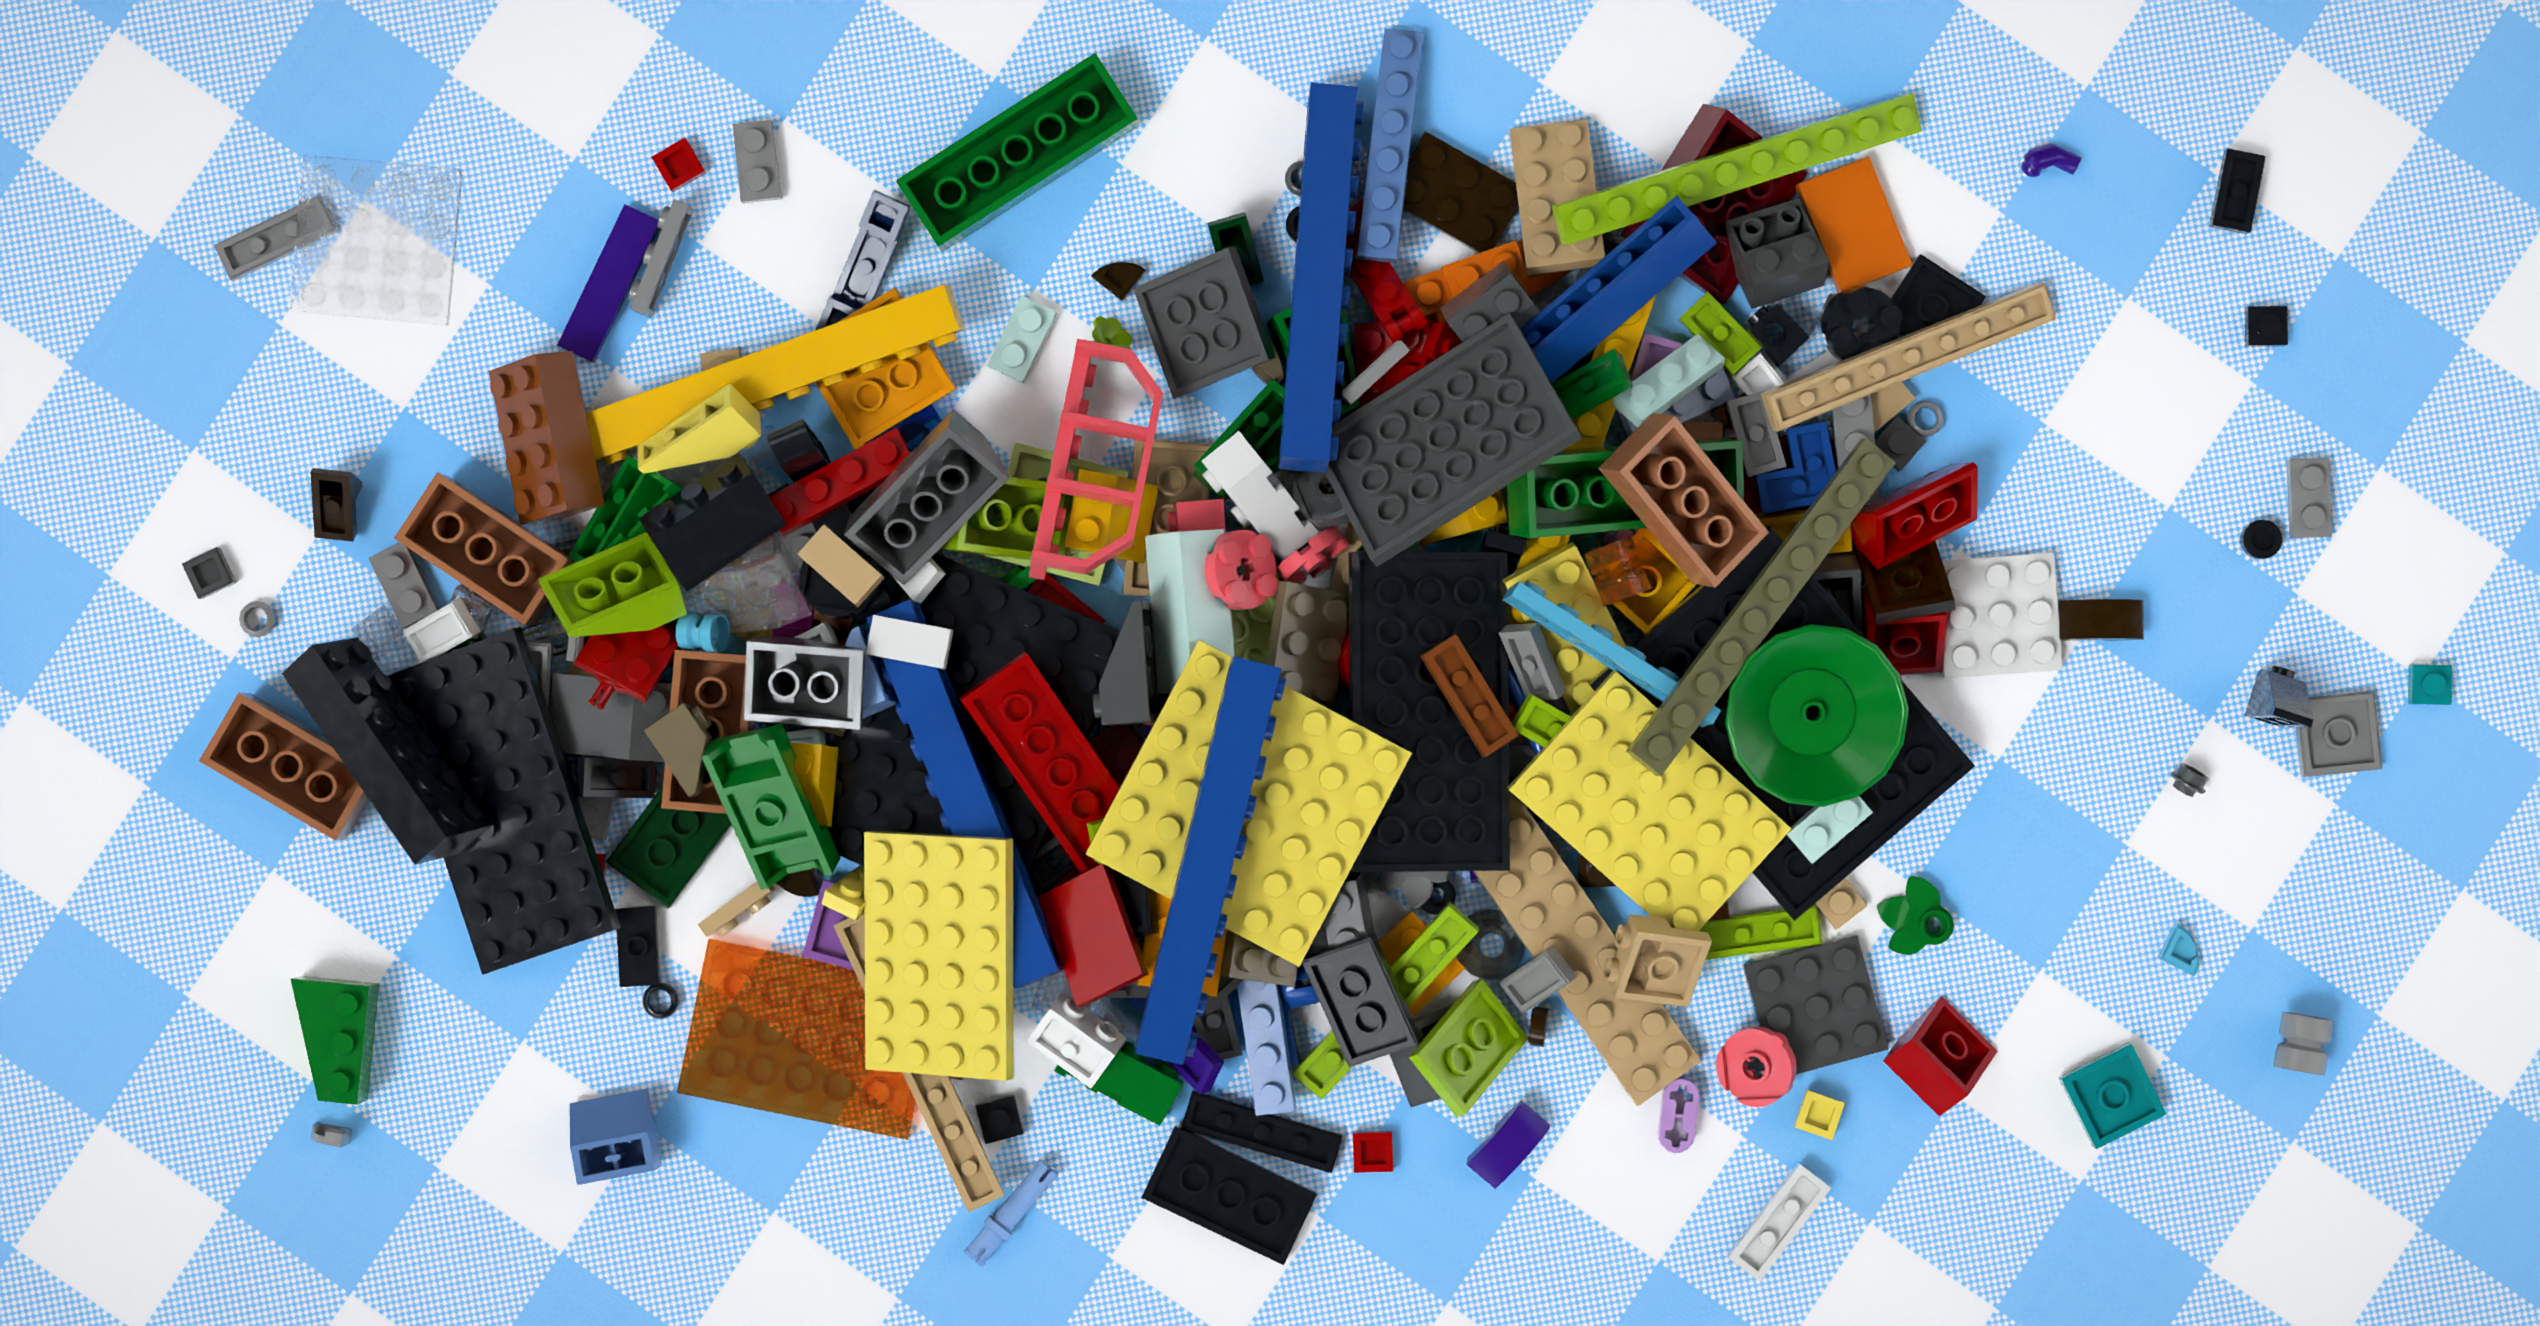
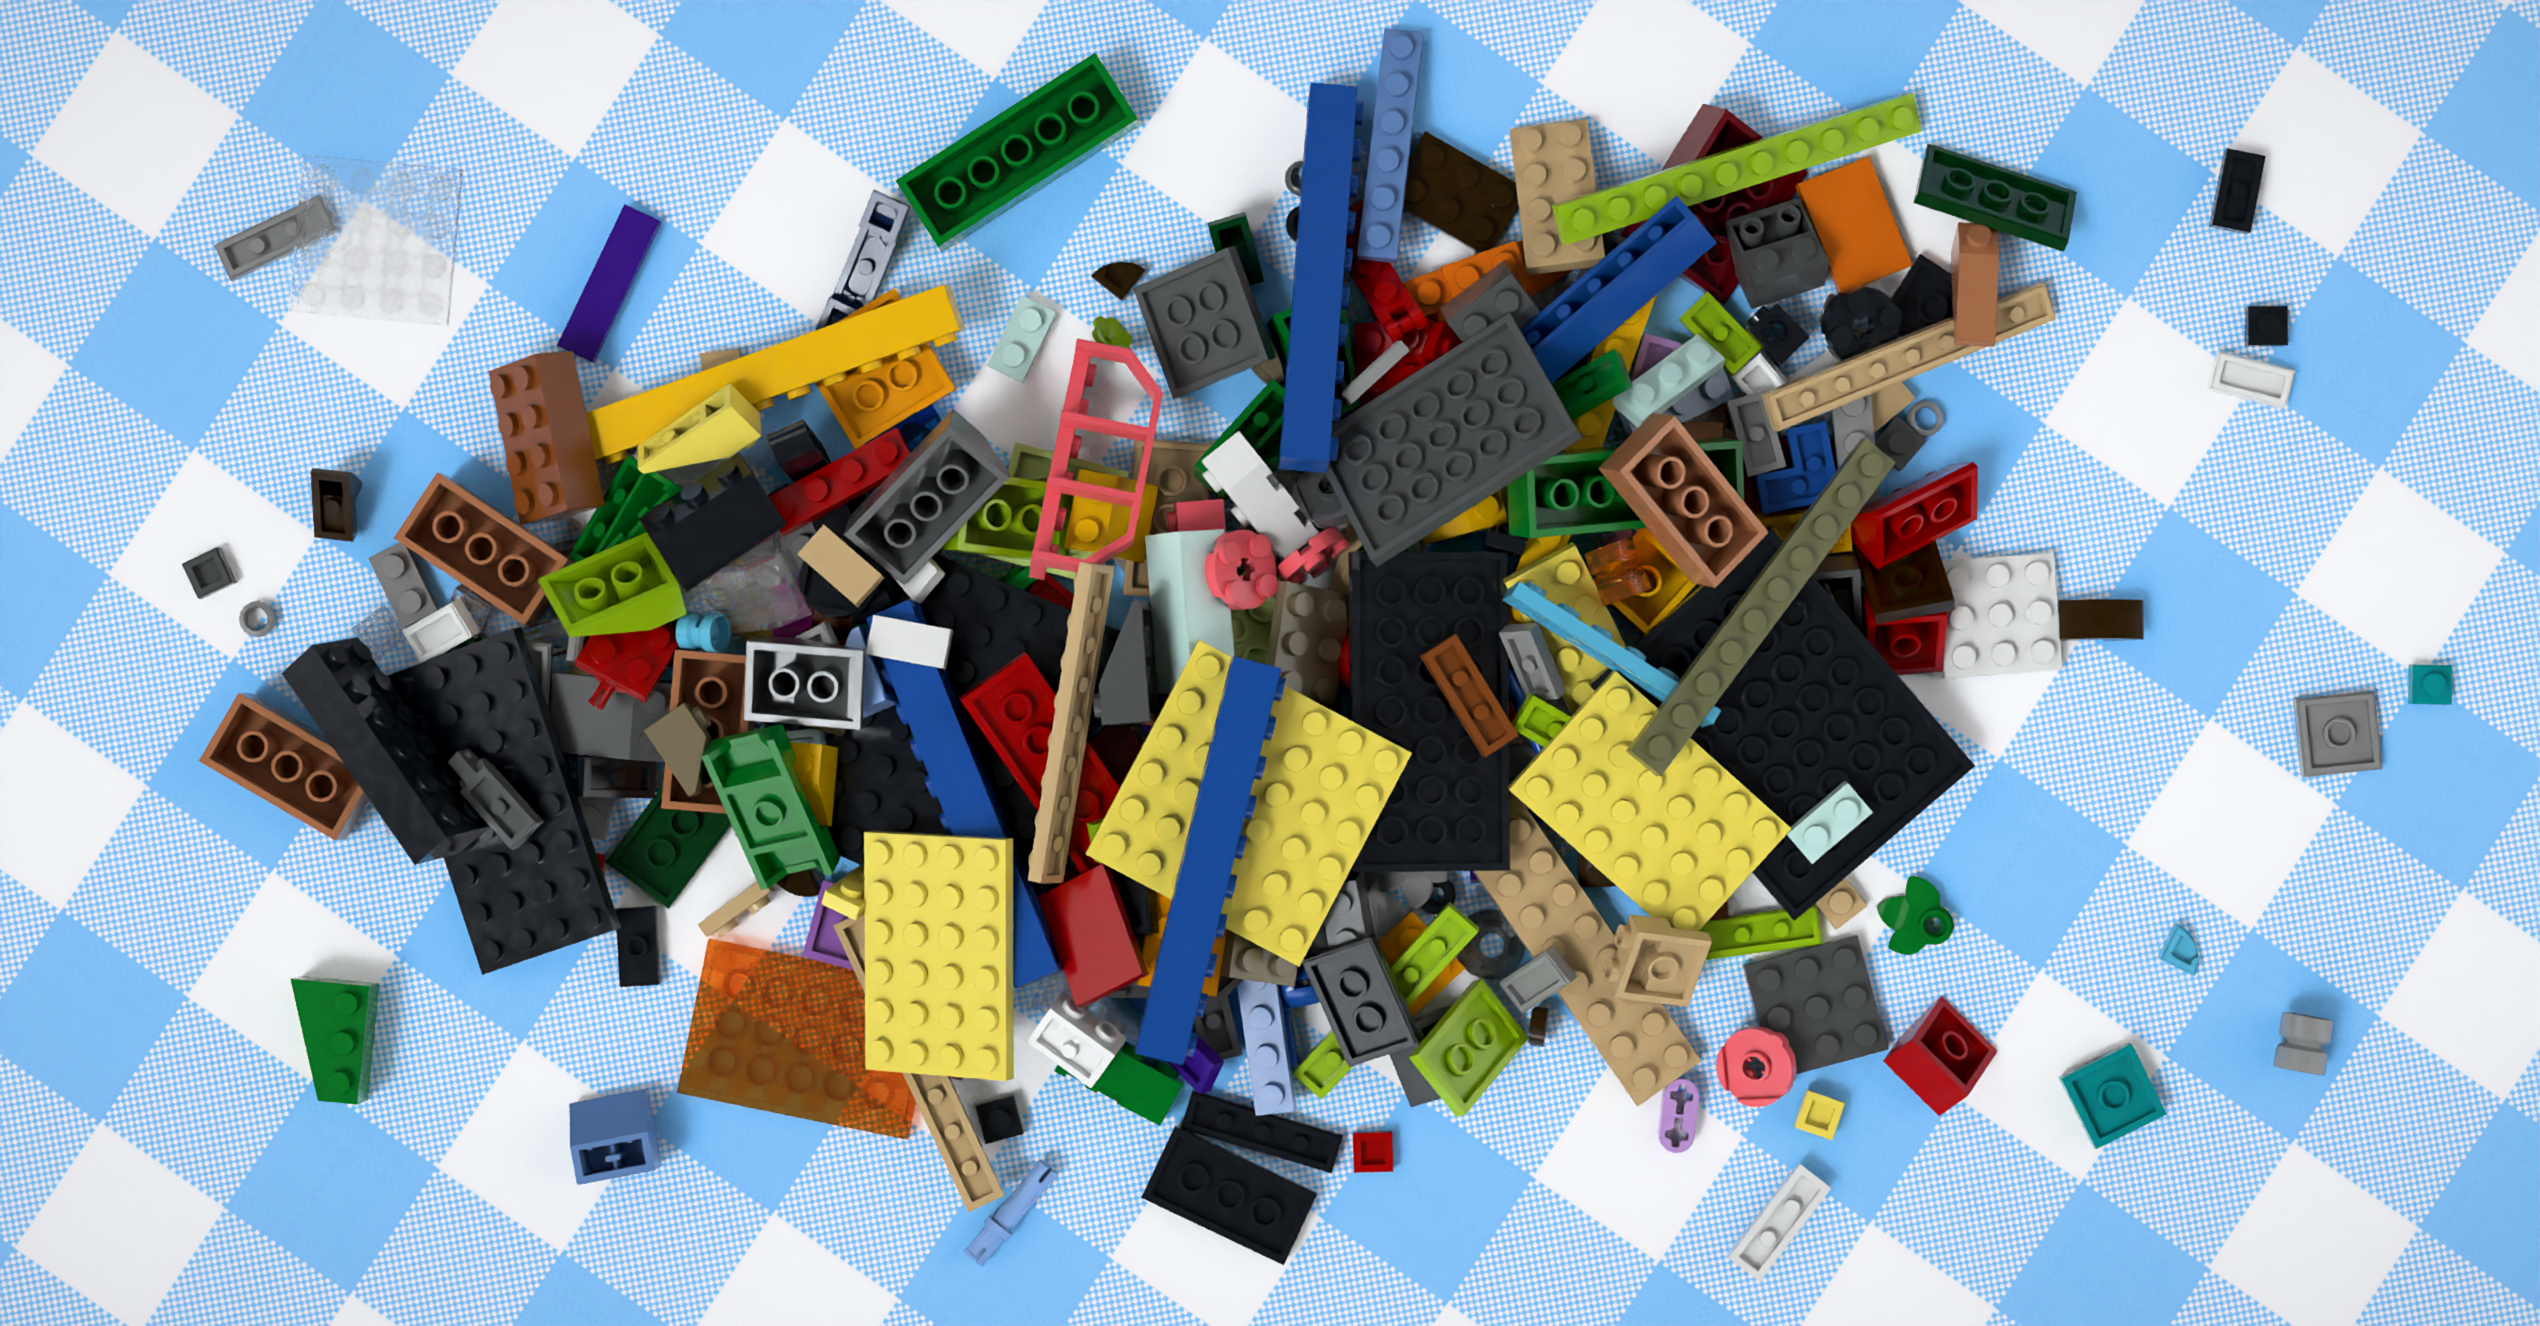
(331, 1135): light grey tile -> none
(495, 799): none -> dark grey hinge
(660, 258): light grey plate -> none
(674, 1001): black piece -> none
(678, 165): red tile -> none
(756, 161): light grey plate -> none
(1070, 722): none -> tan plate
(1508, 1145): dark purple slope -> none
(1848, 741): green dish -> none
(1975, 284): none -> nougat slope
(1995, 197): none -> dark green tile
(2048, 156): dark purple arm -> none
(2189, 780): dark grey plate -> none
(2250, 380): none -> white tile
(2261, 539): black tile -> none
(2280, 699): slope -> none
(2309, 498): light grey plate -> none

